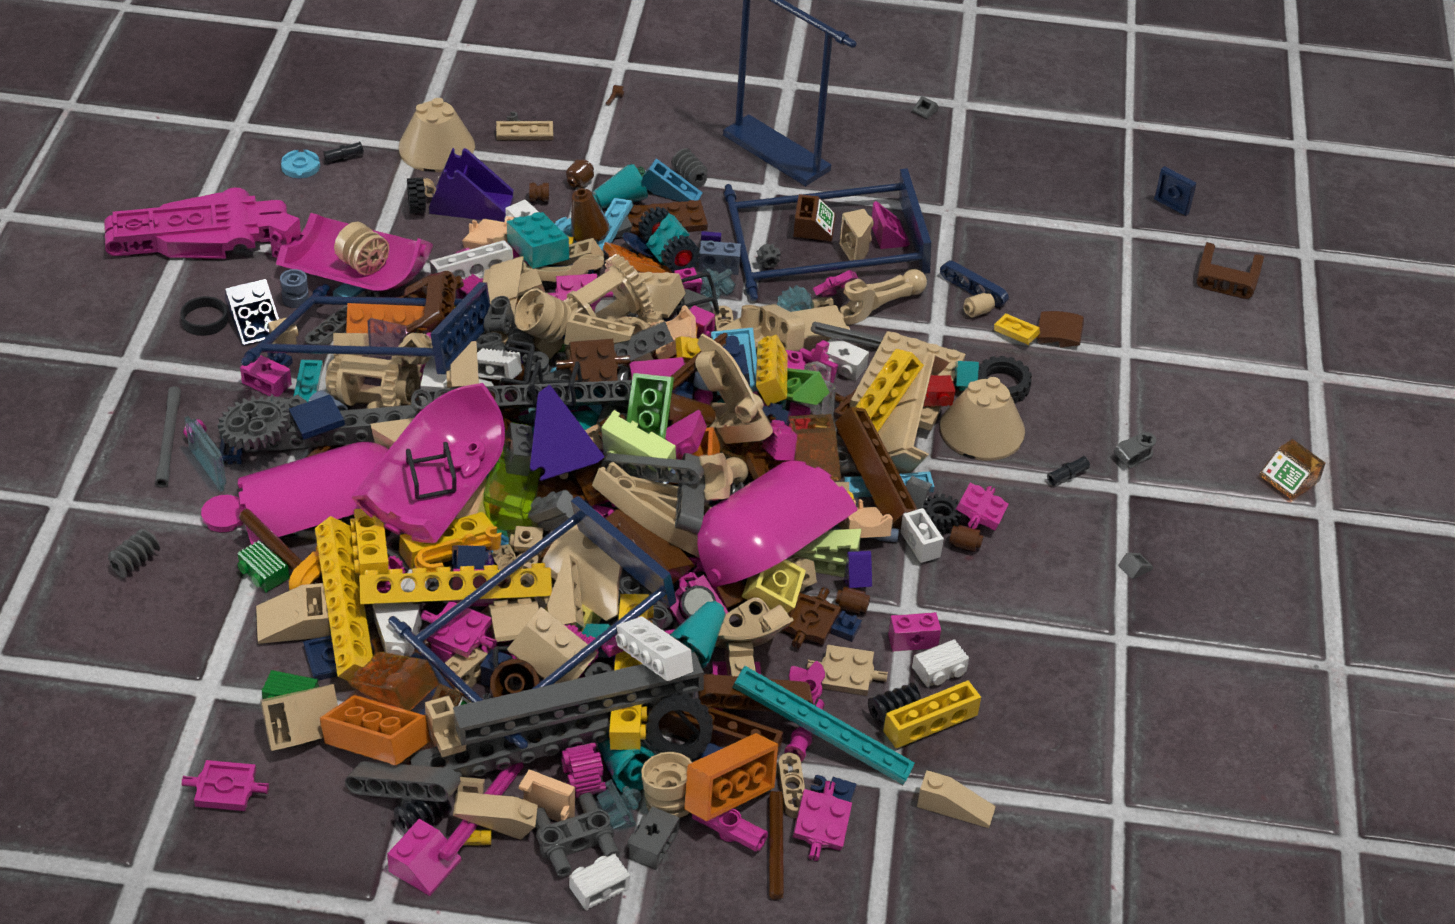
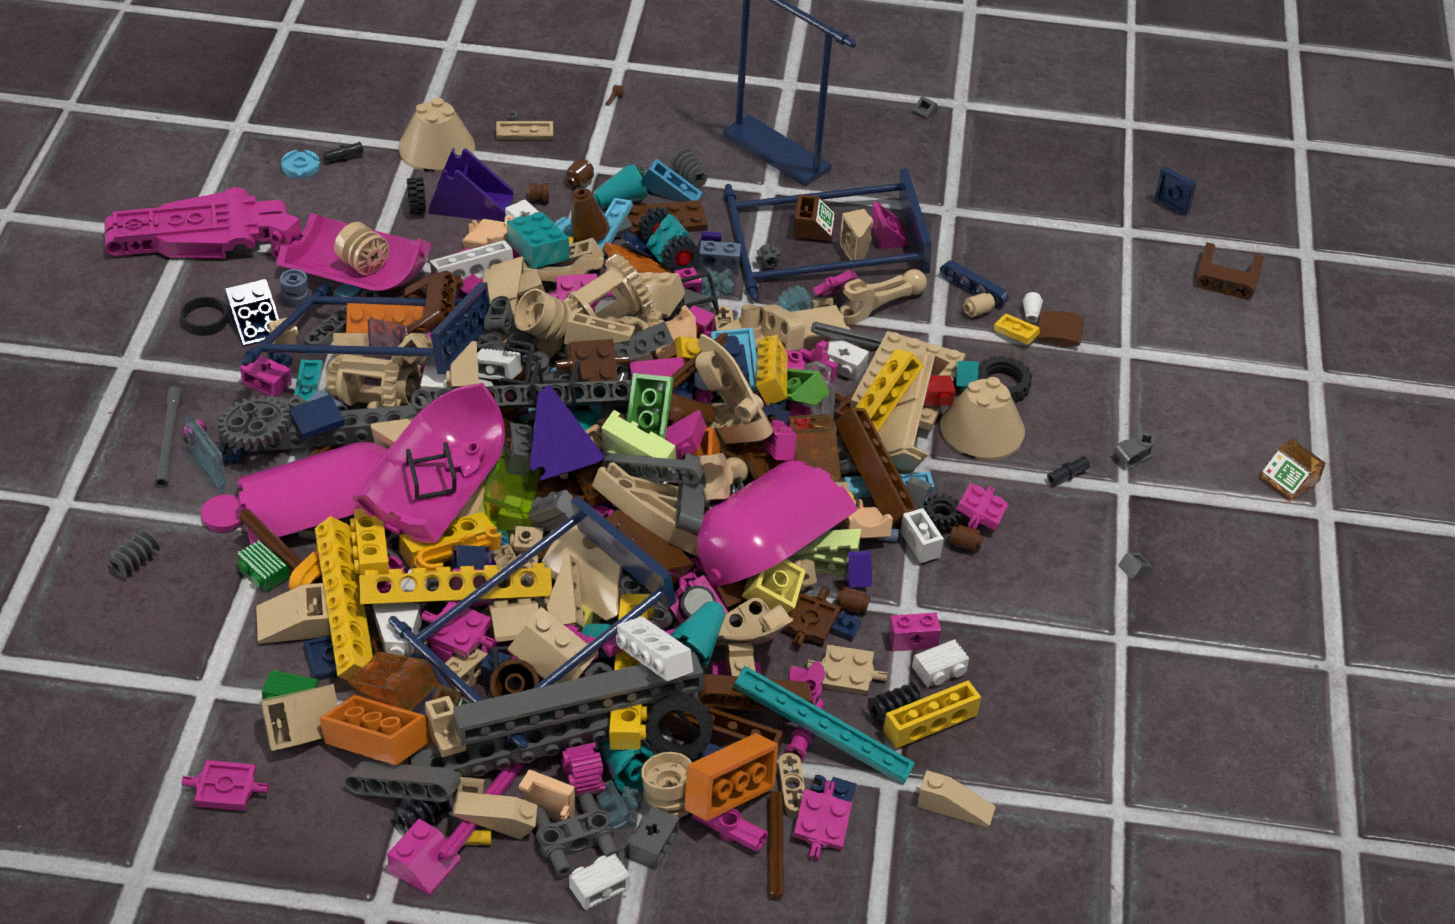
(431, 188): tan pin -> none
(1032, 305): none -> white cone

